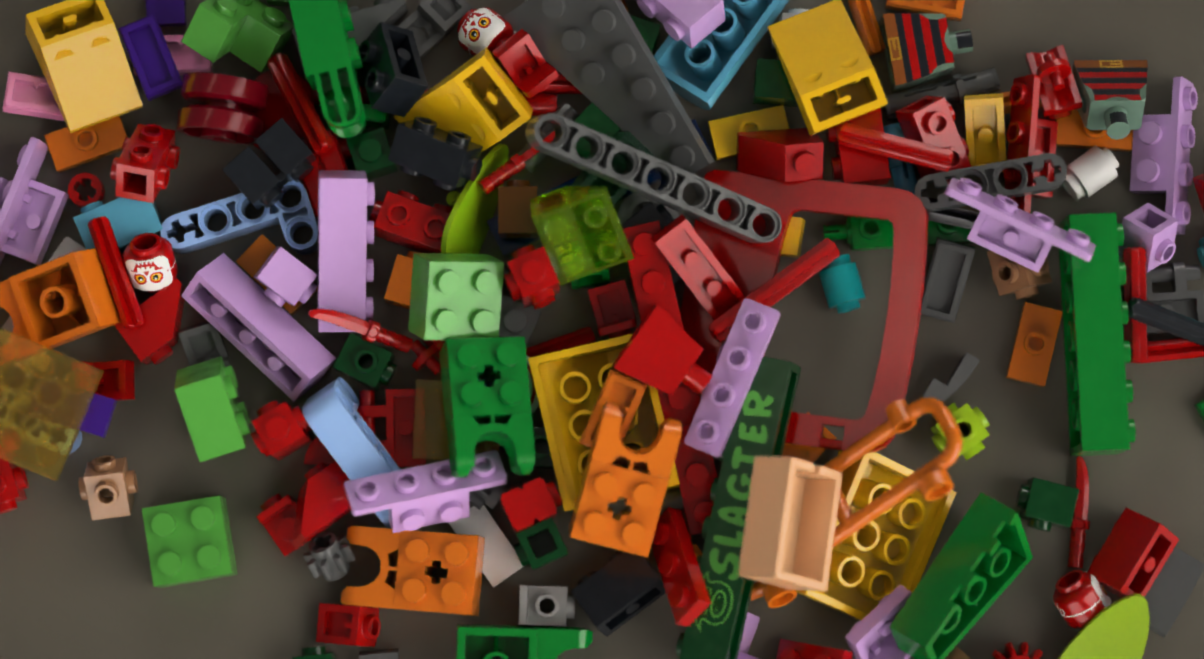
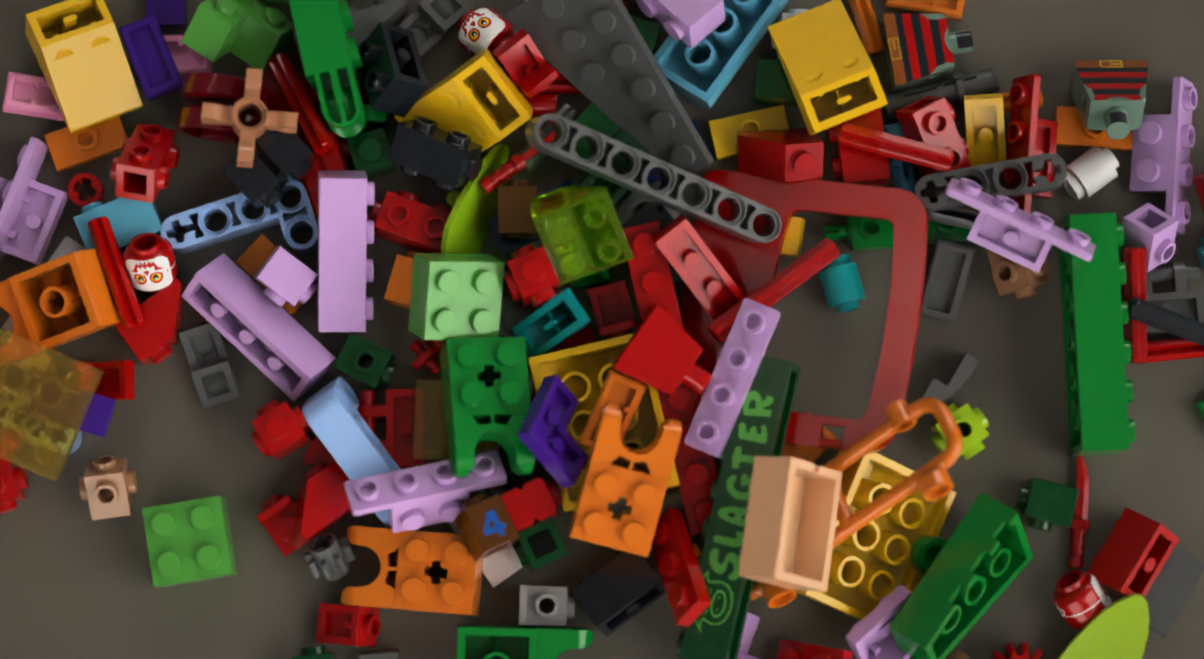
(211, 409): bright green brick -> none
(270, 120): none -> nougat pin
(370, 329): red piece -> none
(486, 526): none -> reddish brown brick
(546, 432): none -> dark purple plate
(552, 323): none -> teal slope
(925, 552): none -> green tile
(1034, 344): orange plate -> none
(1057, 86): red hips -> none

